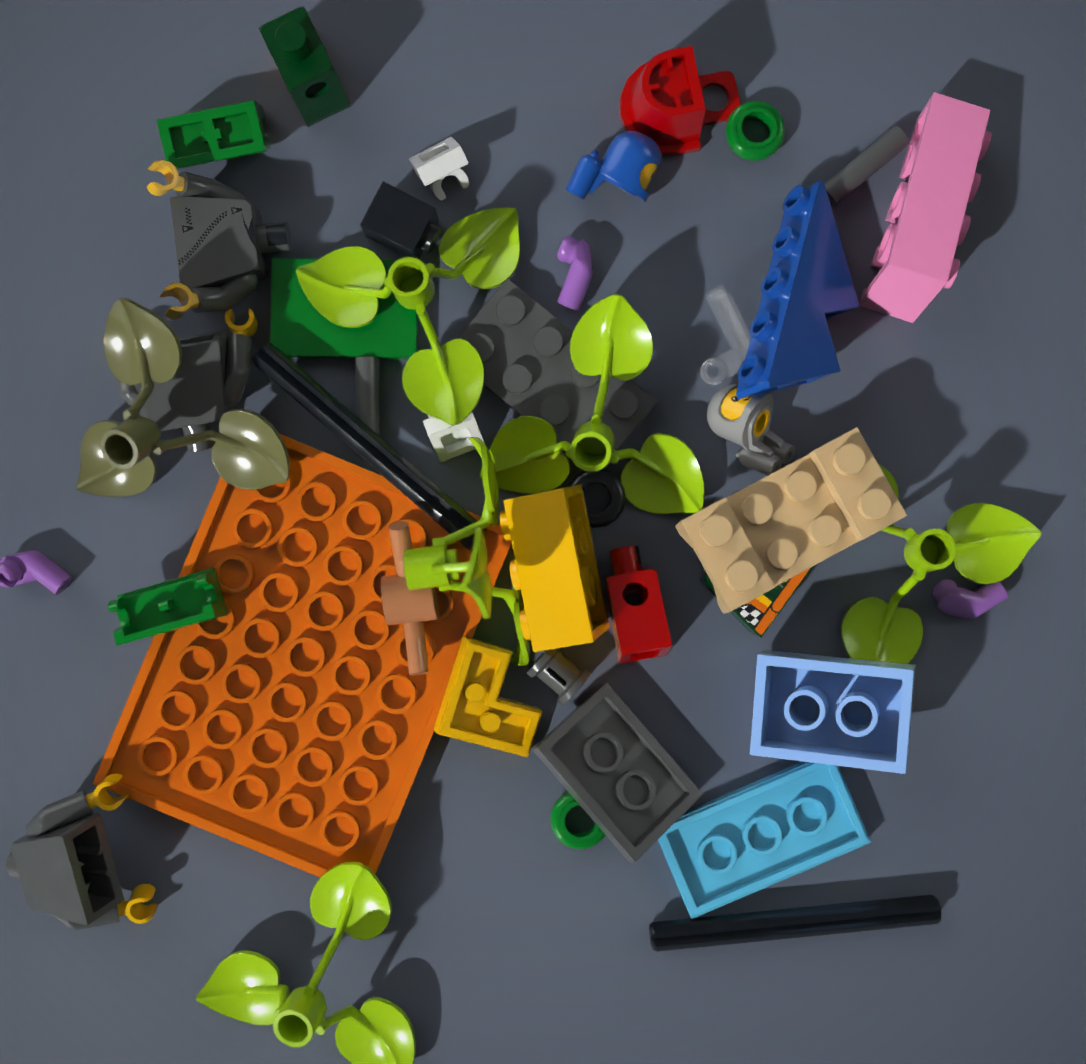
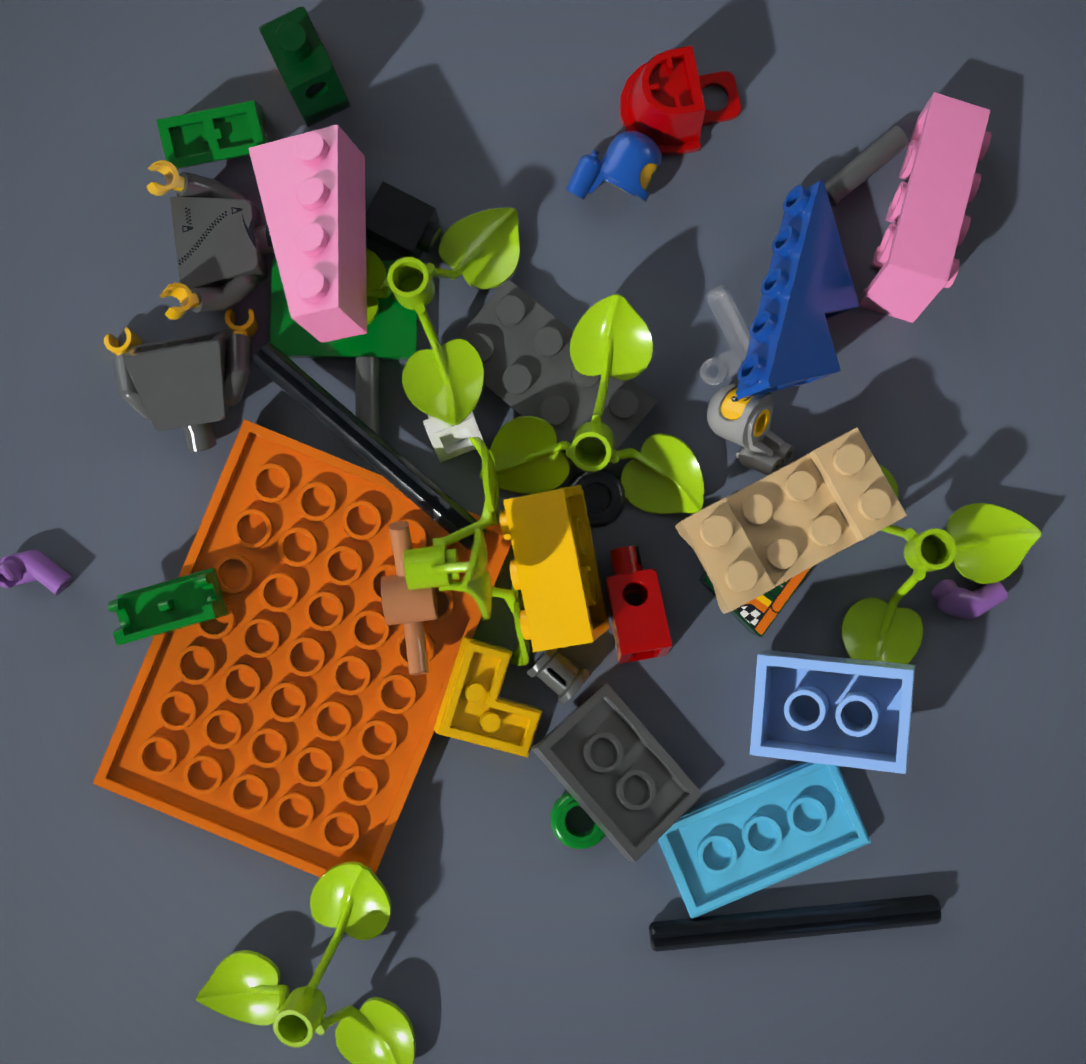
(70, 866): dark grey torso -> none
(118, 454): olive plant -> none
(317, 228): none -> bright pink wedge
(438, 162): white tile -> none
(580, 272): medium lavender arm -> none
(759, 111): green piece -> none

